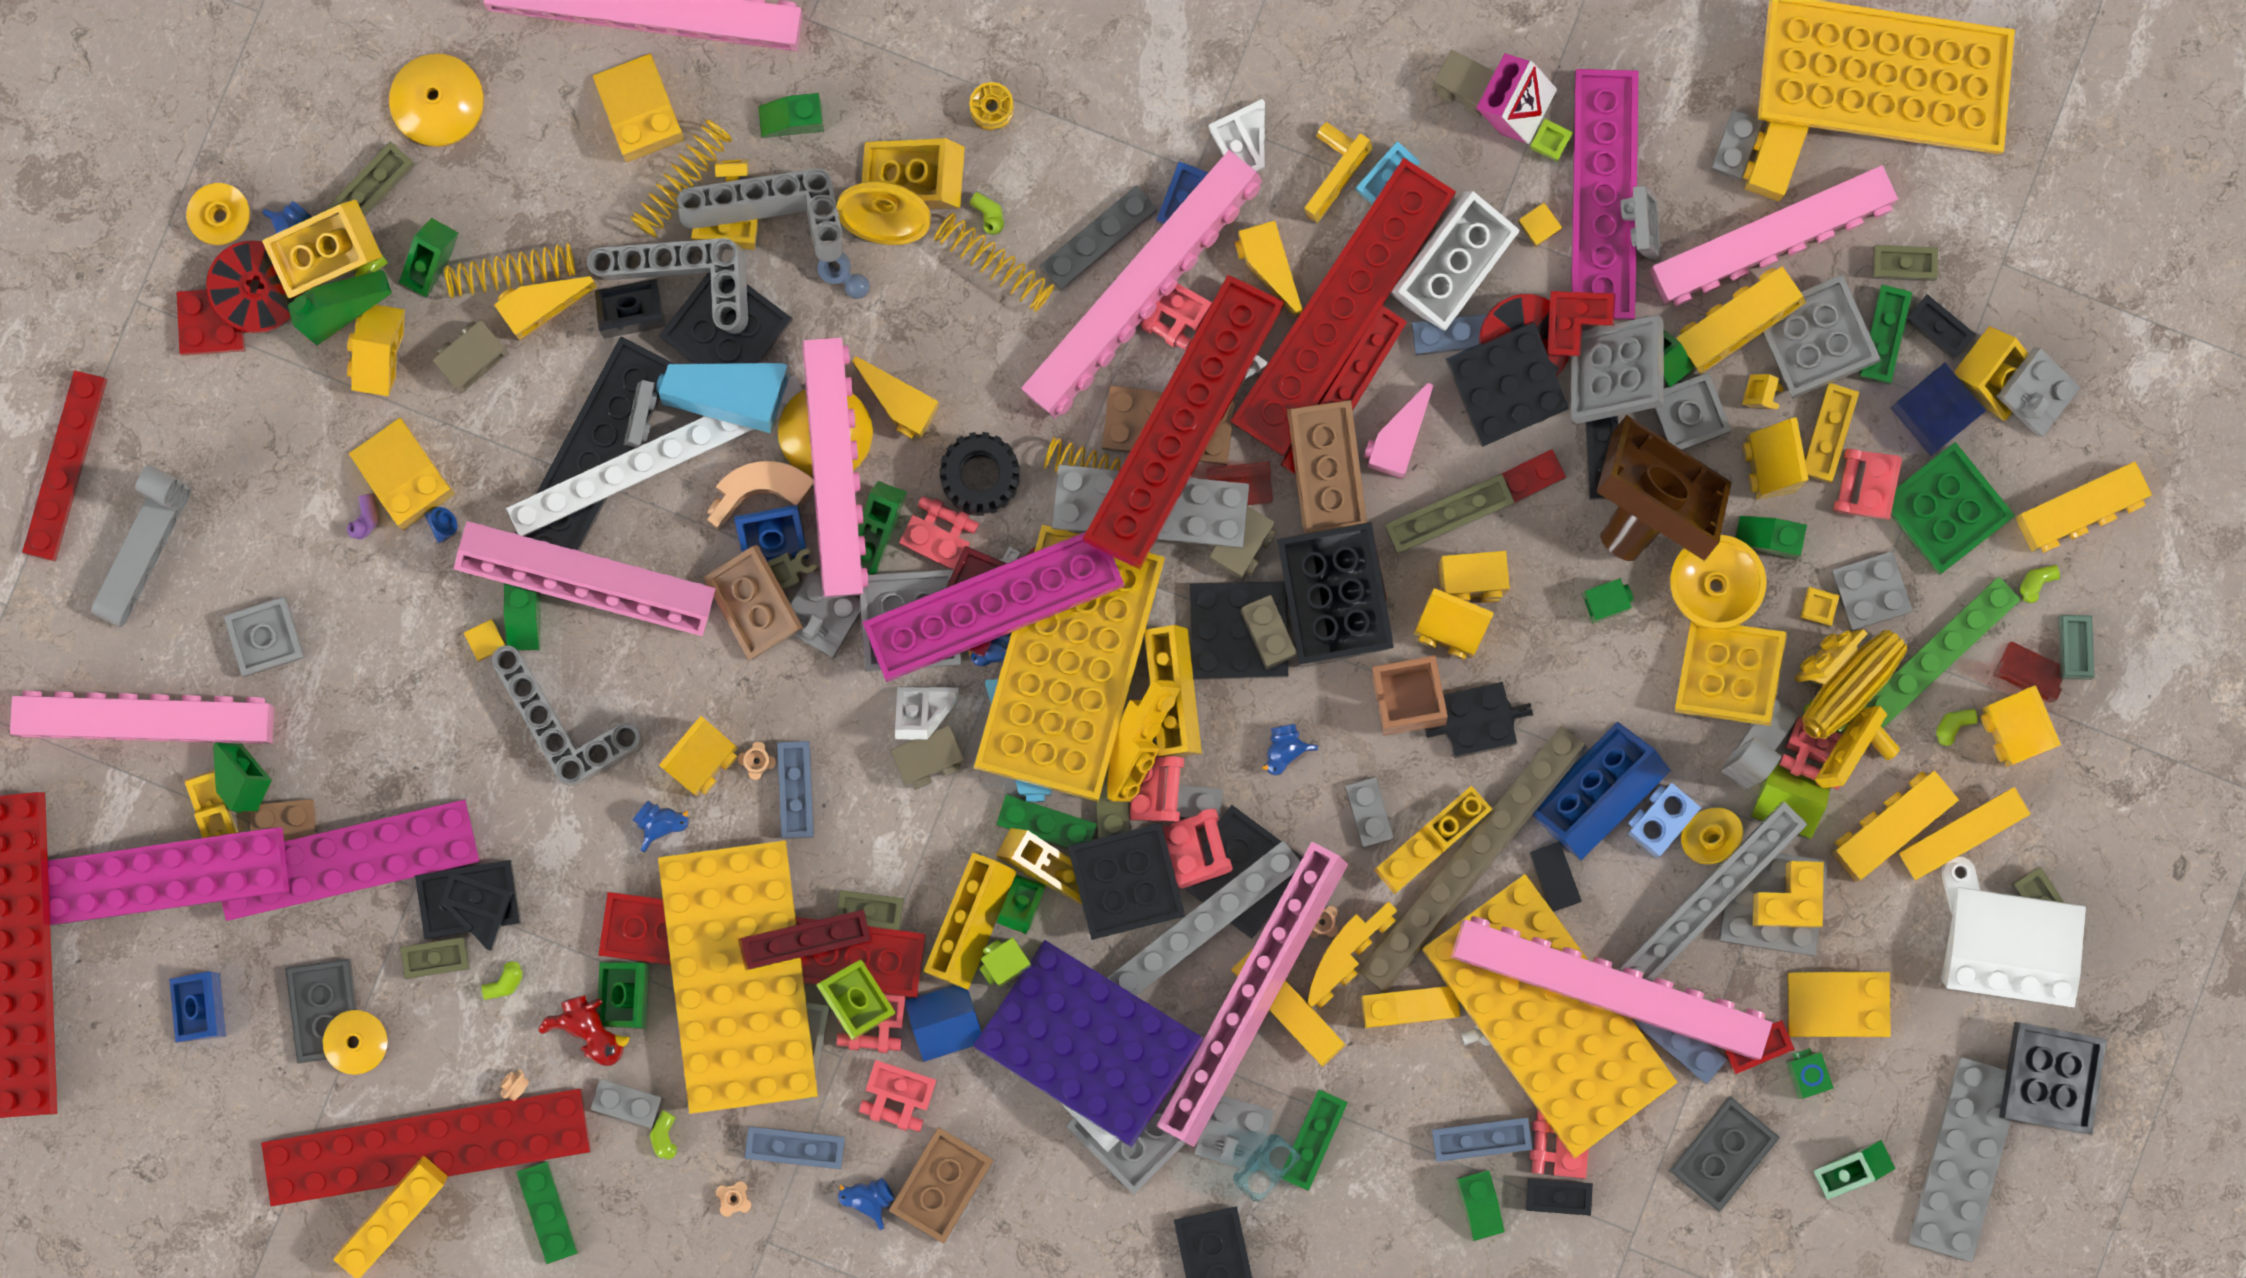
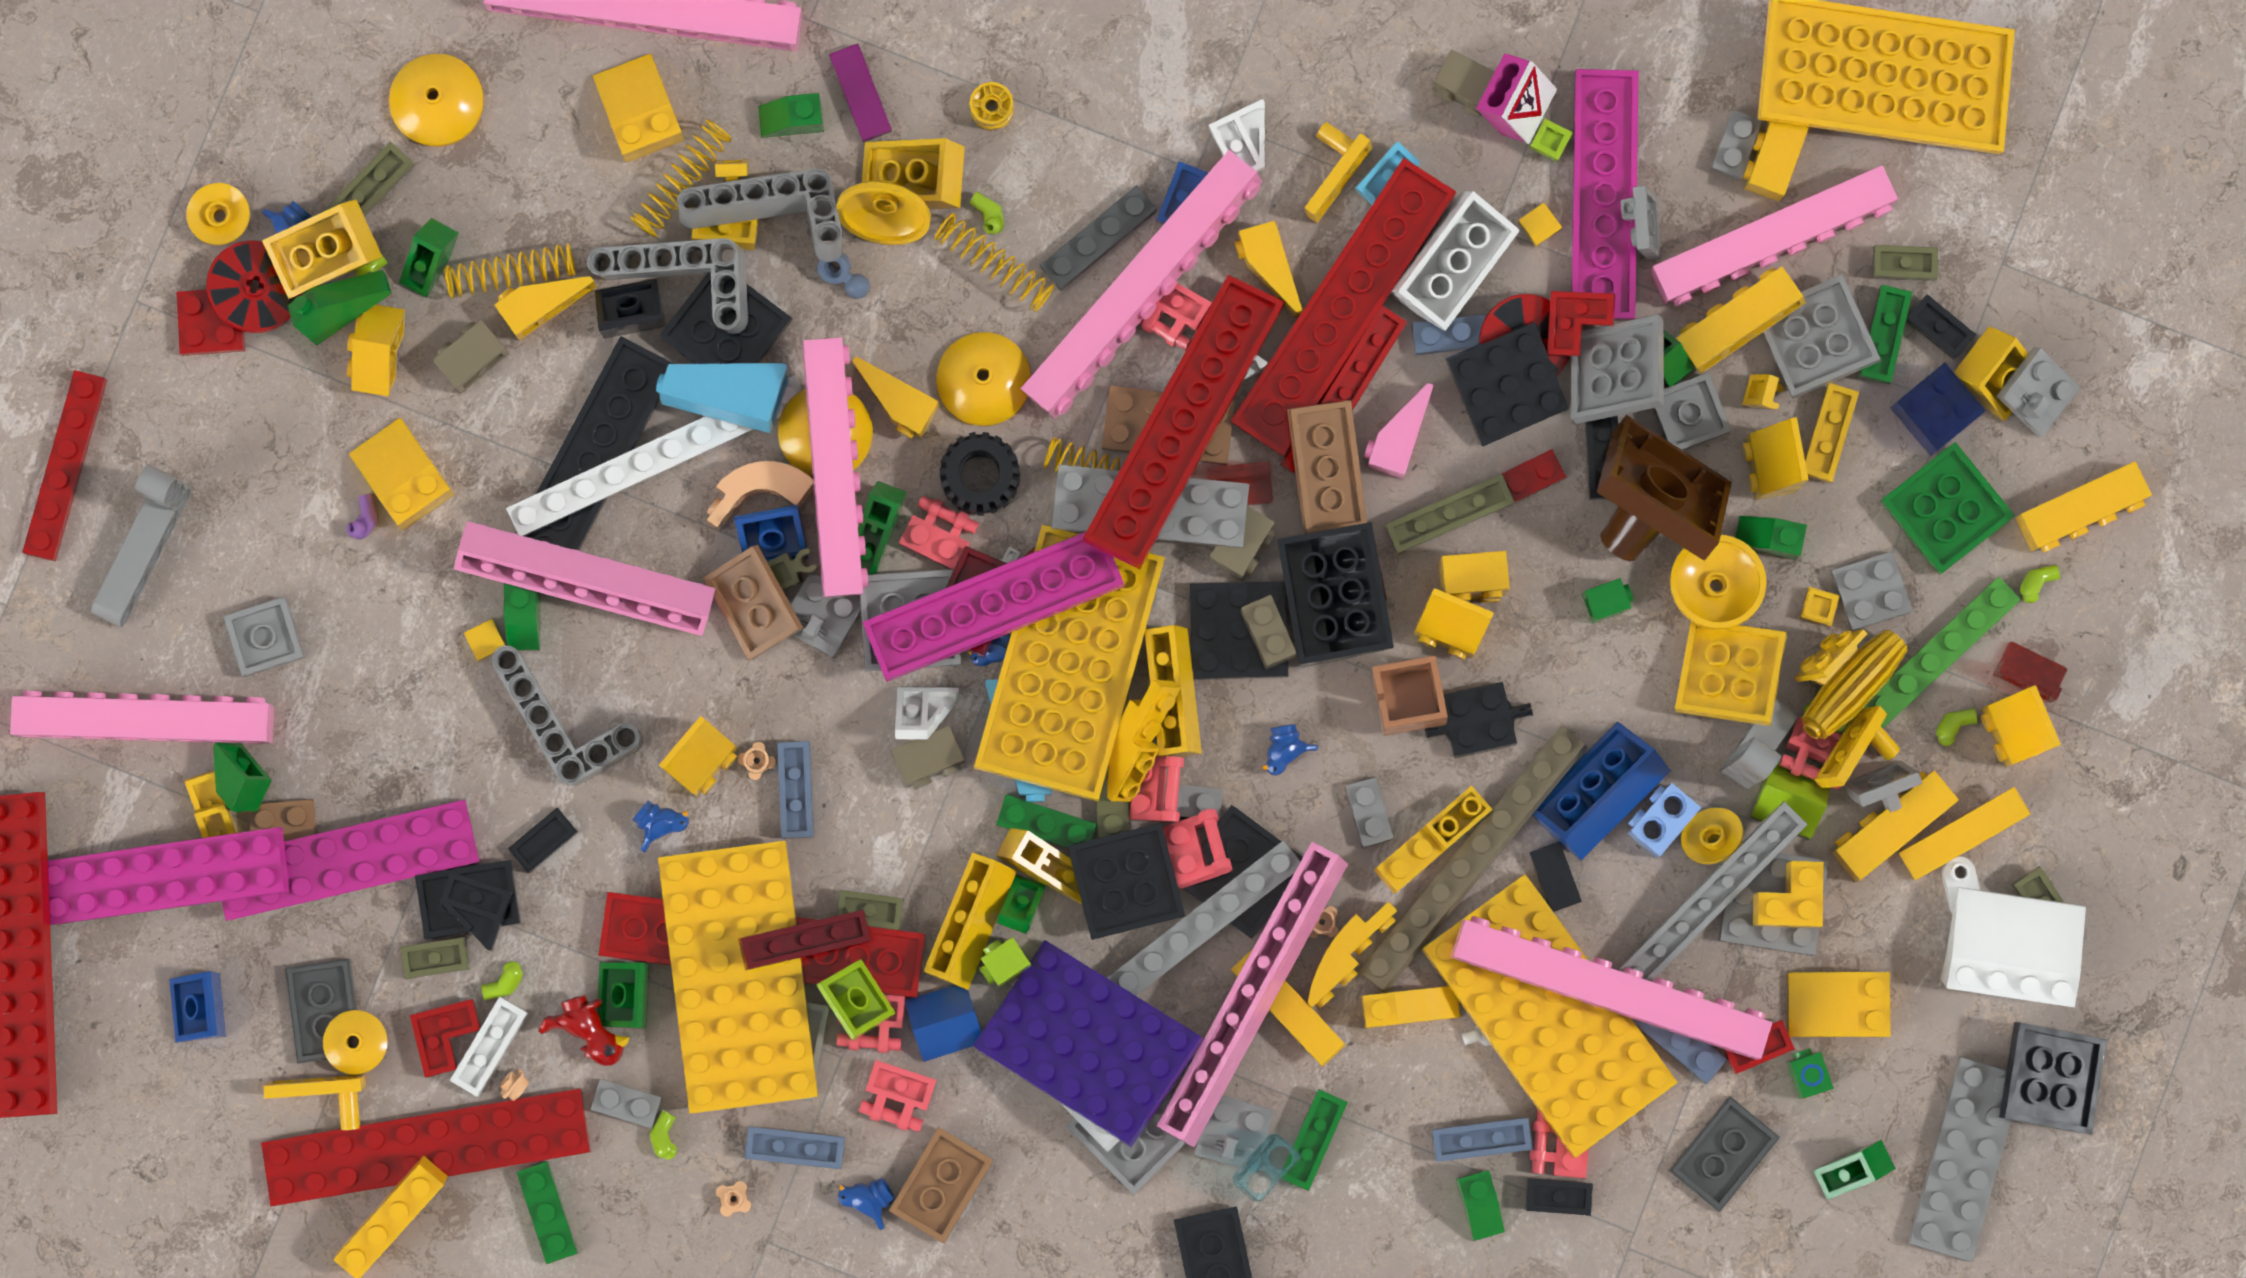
(345, 1086): none -> yellow piece
(434, 1030): none -> red plate
(442, 523): blue plate -> none
(489, 1046): none -> white plate
(543, 840): none -> black tile
(643, 401): light grey plate -> none
(860, 93): none -> magenta tile
(989, 400): none -> yellow dish
(1877, 484): coral plate -> none
(1883, 785): none -> light grey hinge
(2076, 647): sand green tile -> none

